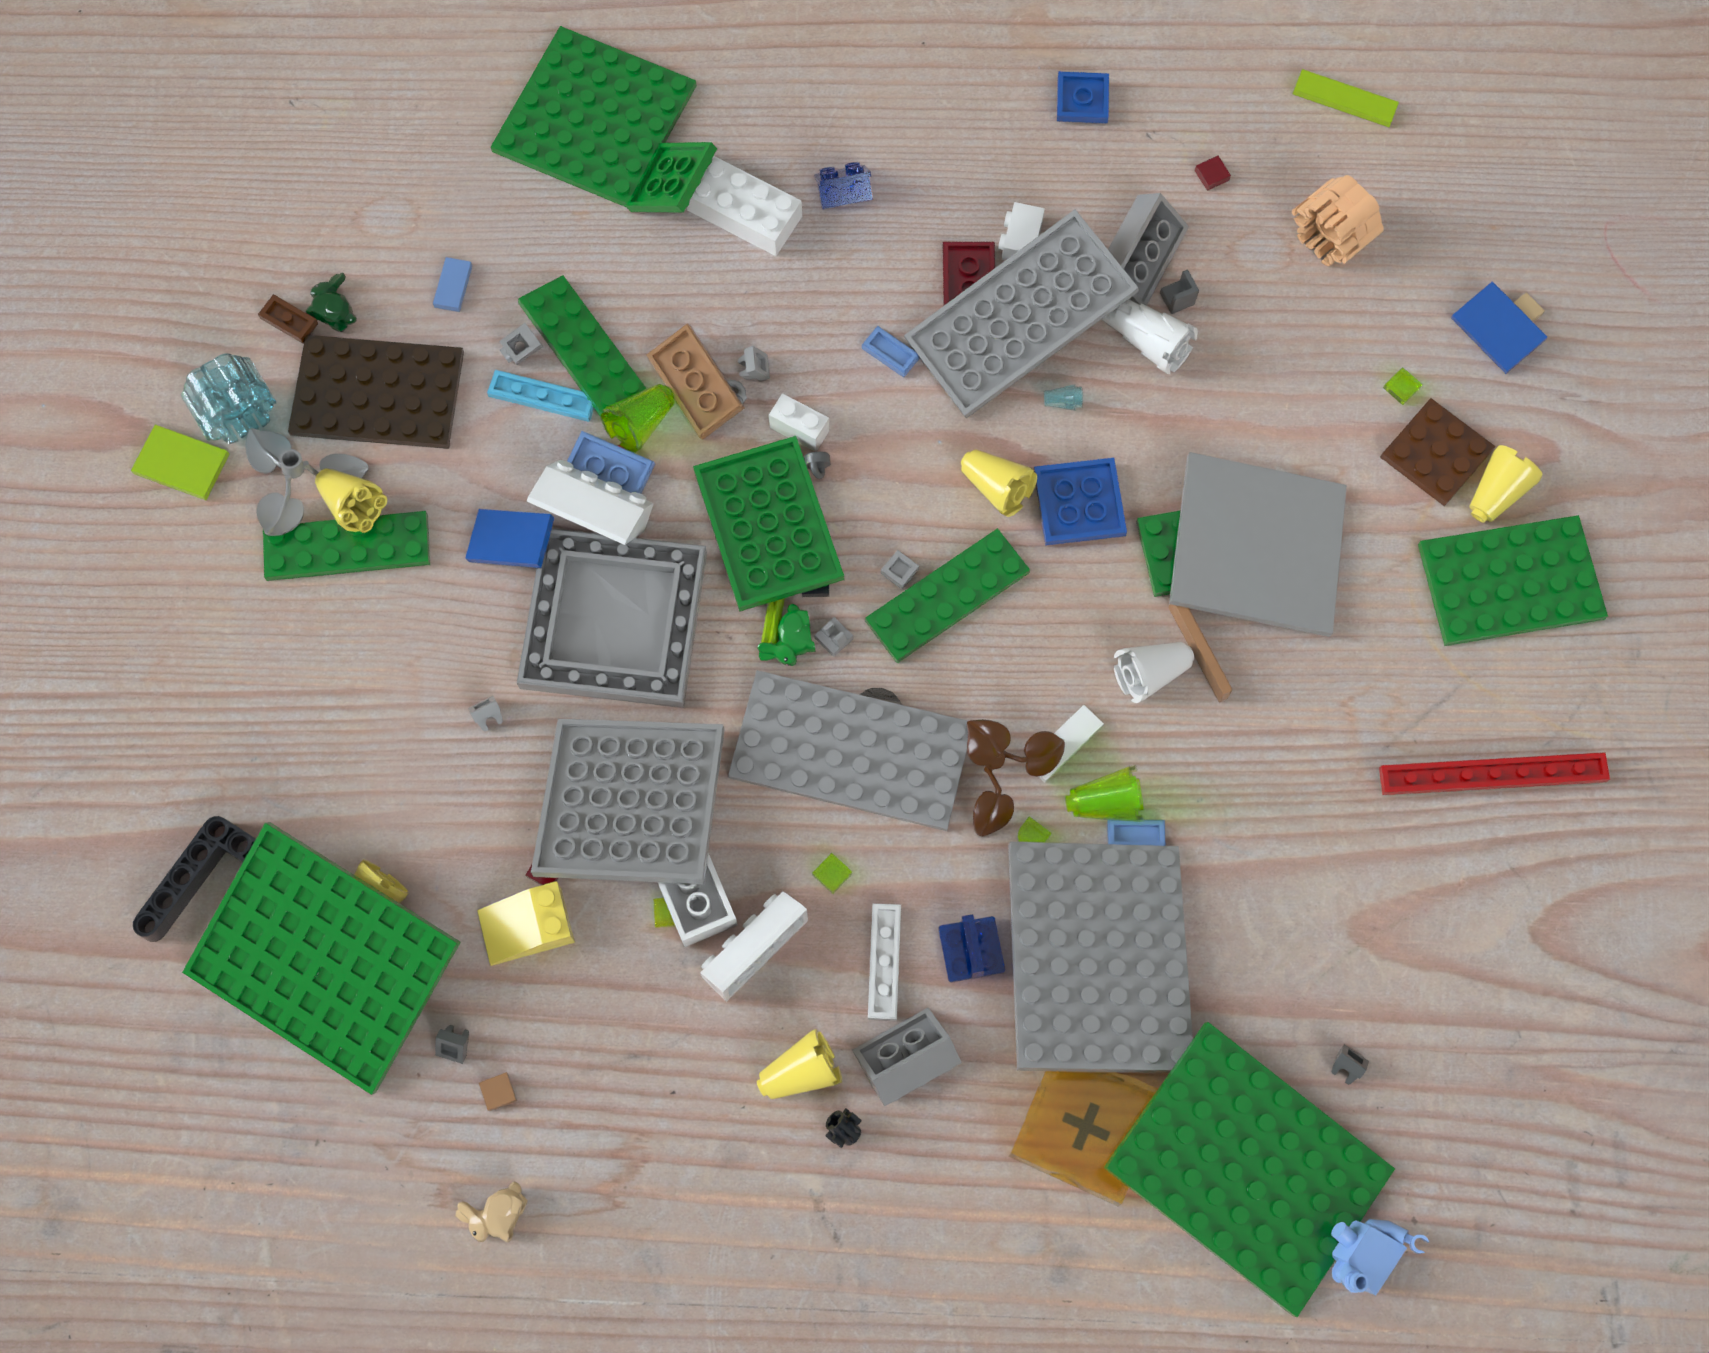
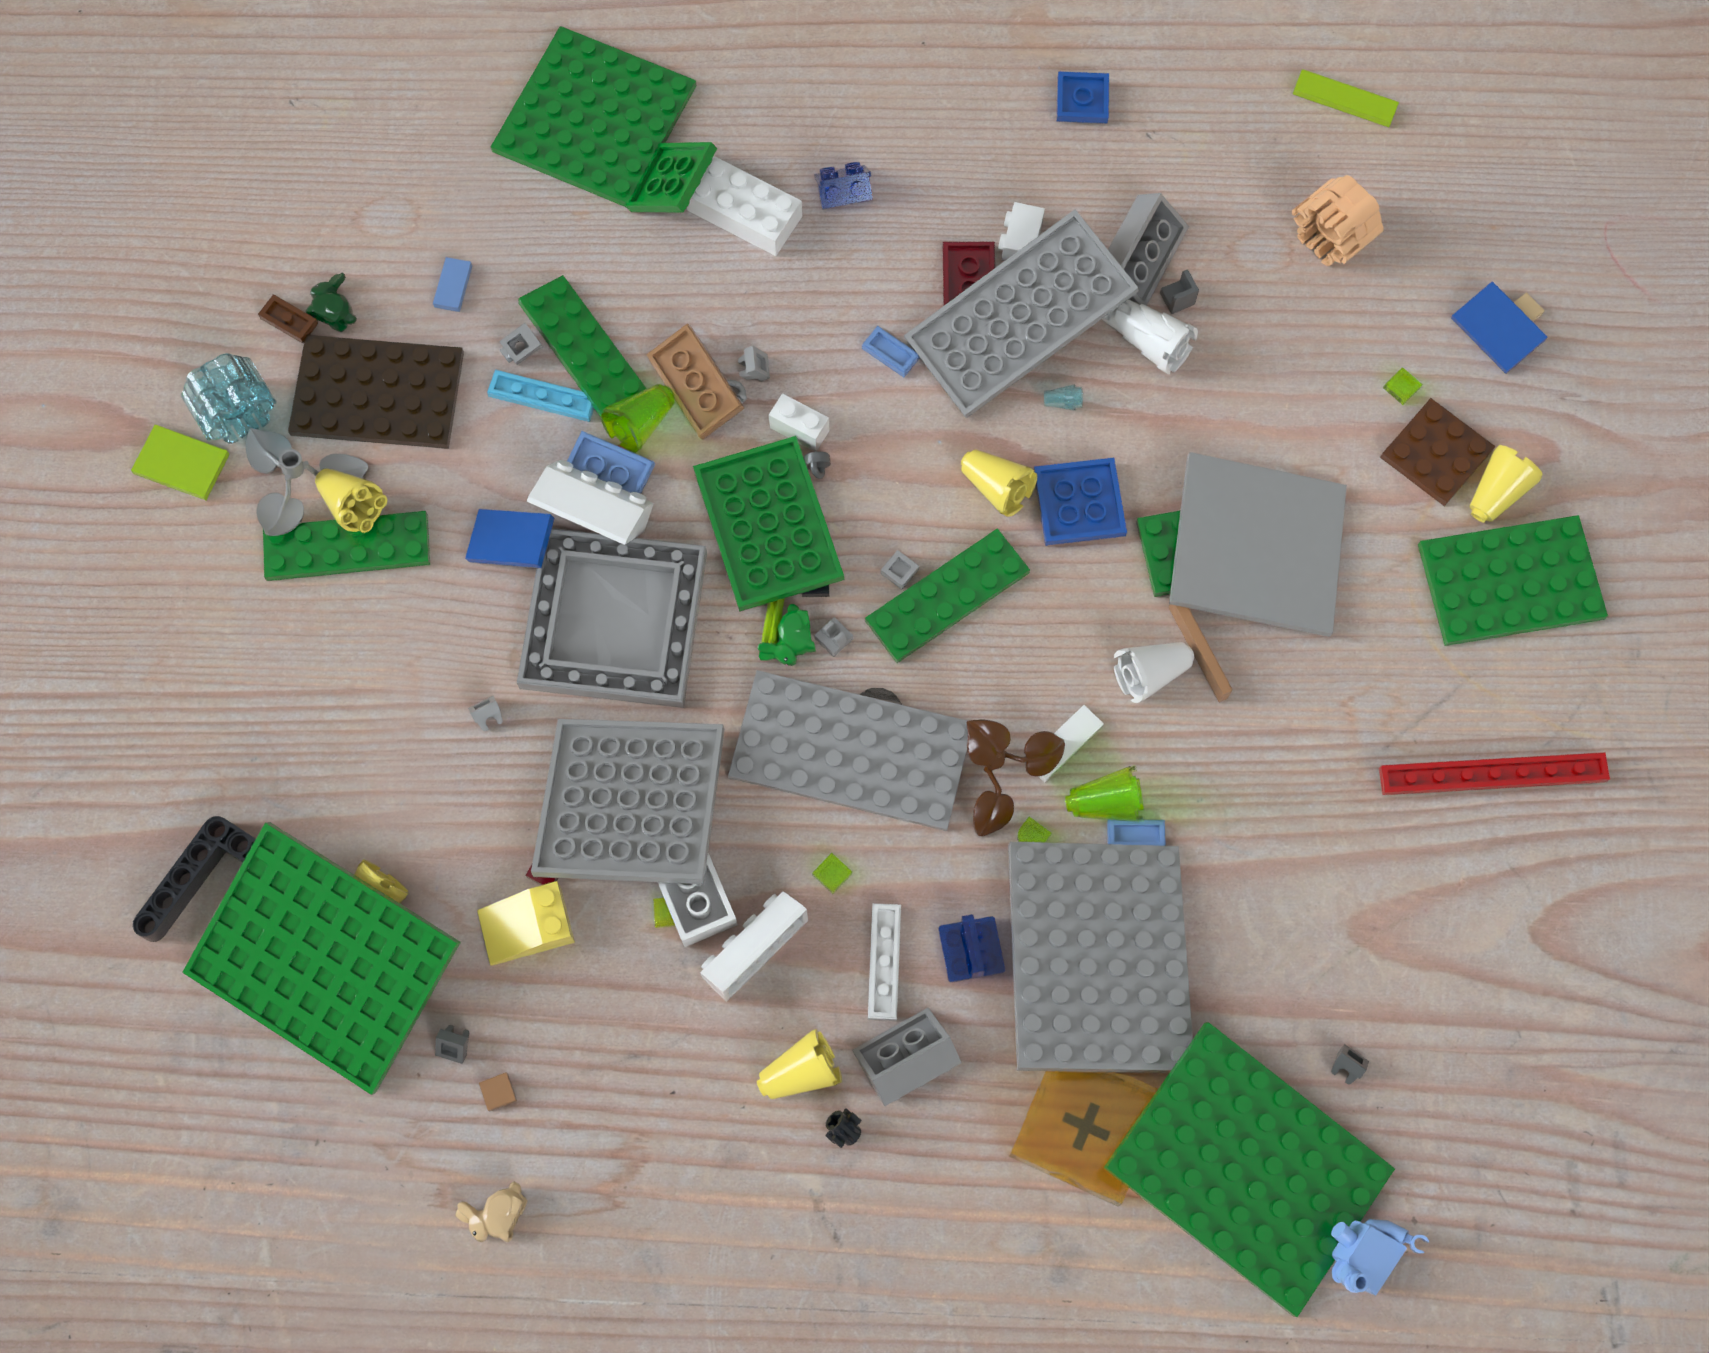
(1212, 173): dark red tile -> none

